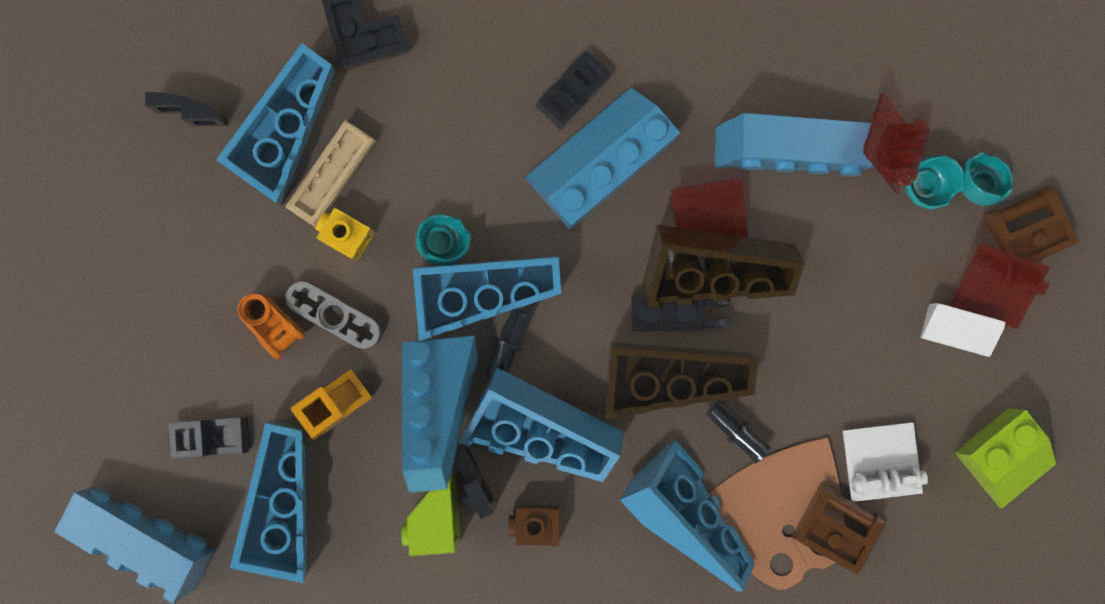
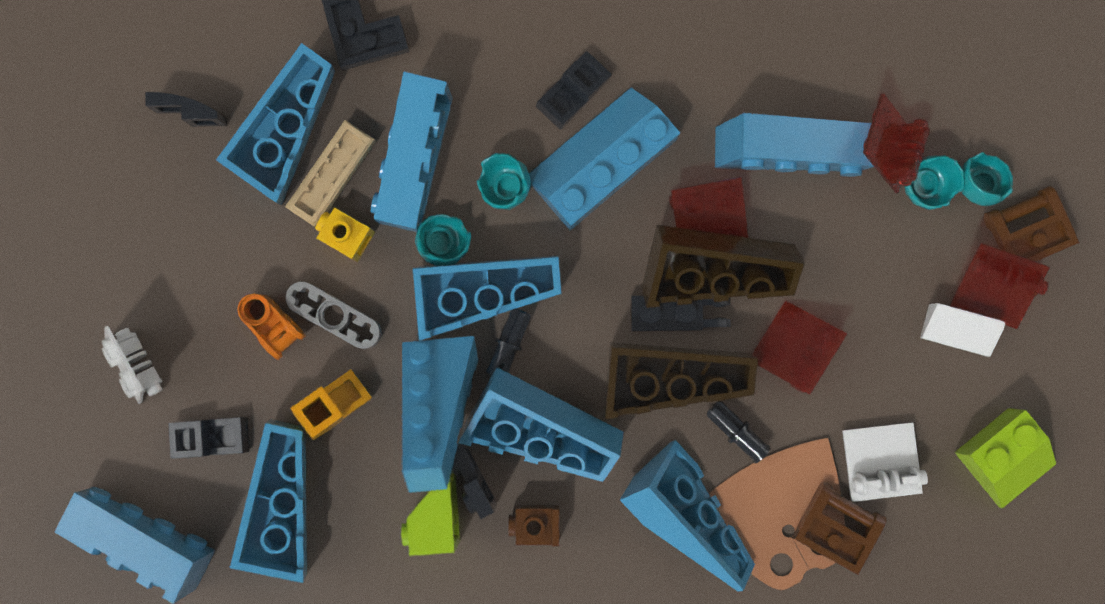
(116, 352): none -> white hinge
(412, 152): none -> dark azure wedge
(503, 181): none -> teal hair
(798, 347): none -> clear red hinge

